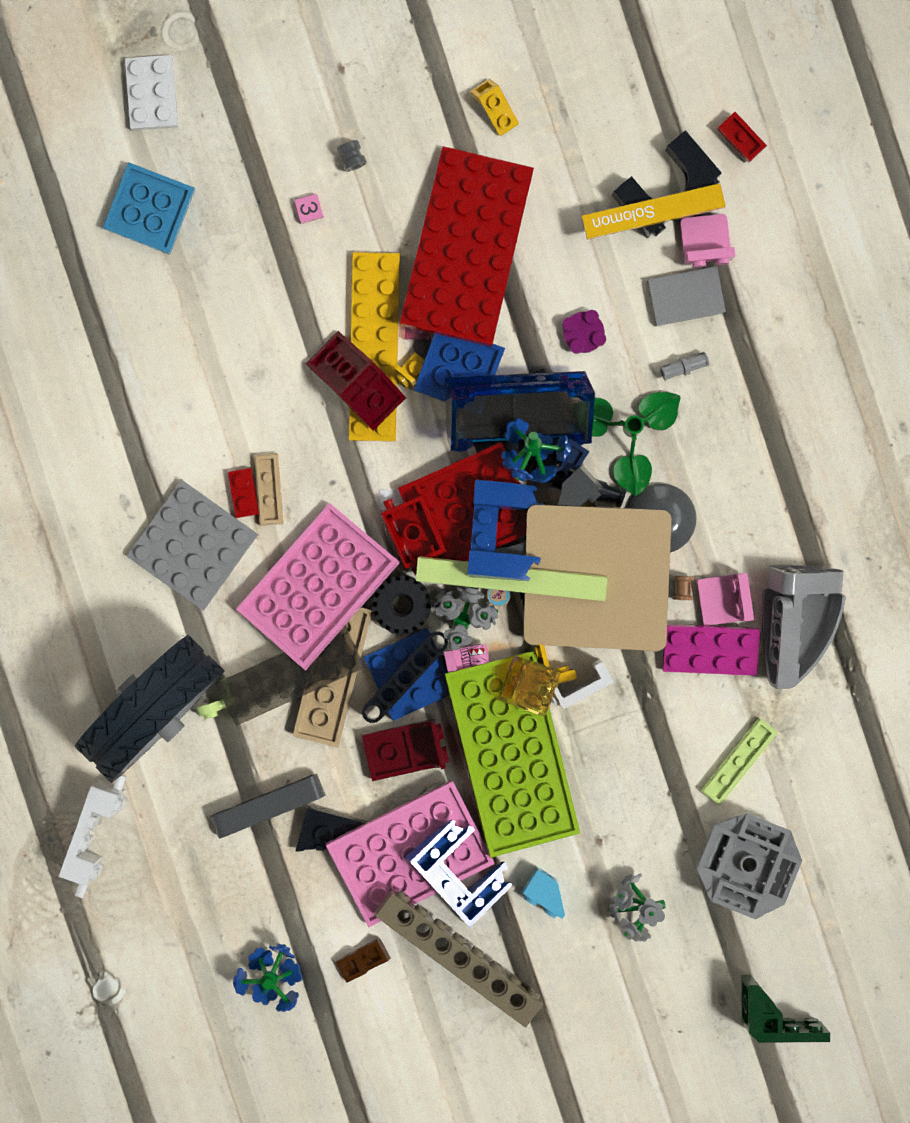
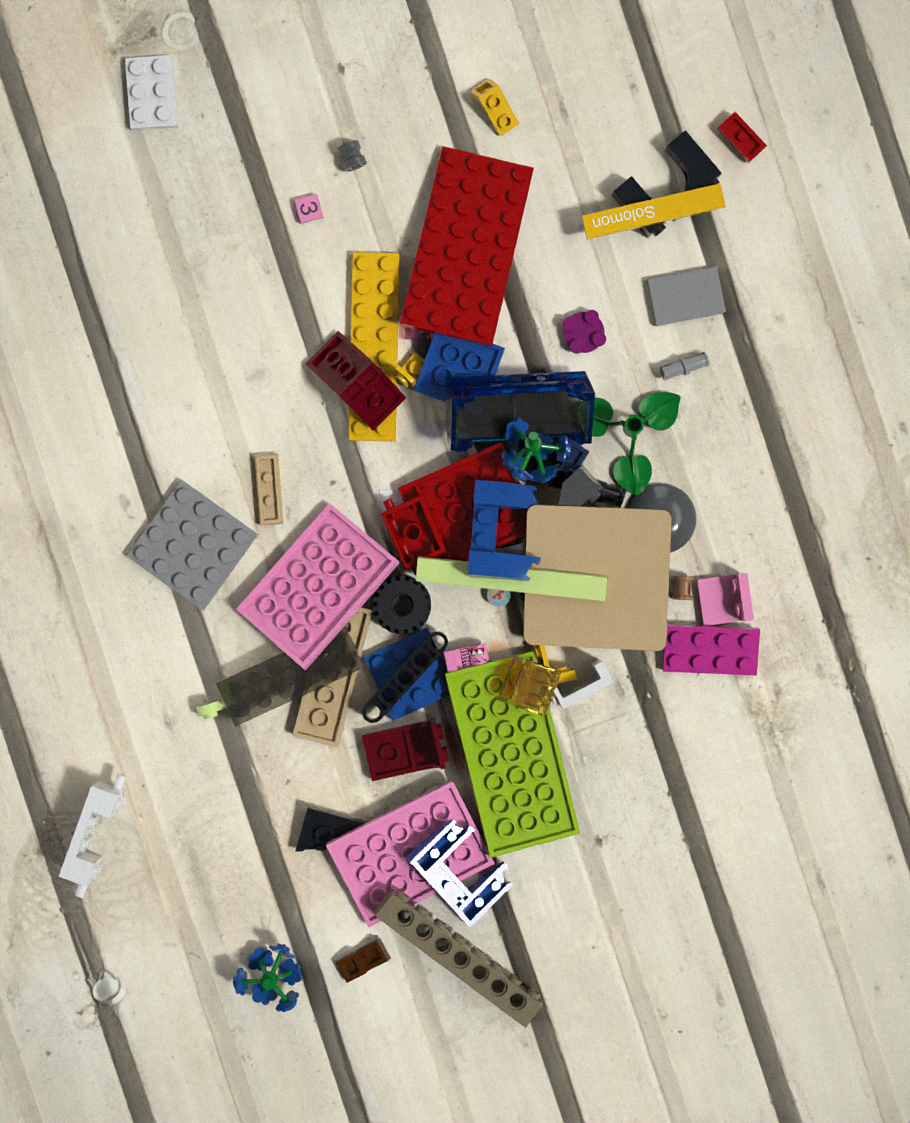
(149, 208): dark azure plate -> none
(149, 708): black wheel -> none
(243, 493): red plate -> none
(268, 805): dark grey beam -> none
(478, 617): light grey plant -> none
(544, 890): medium azure slope -> none
(649, 910): light grey plant -> none
(706, 240): bright pink bracket -> none
(739, 761): yellowish green tile -> none
(766, 882): light grey piece -> none
(767, 1023): dark green bracket -> none
(799, 619): light grey panel -> none

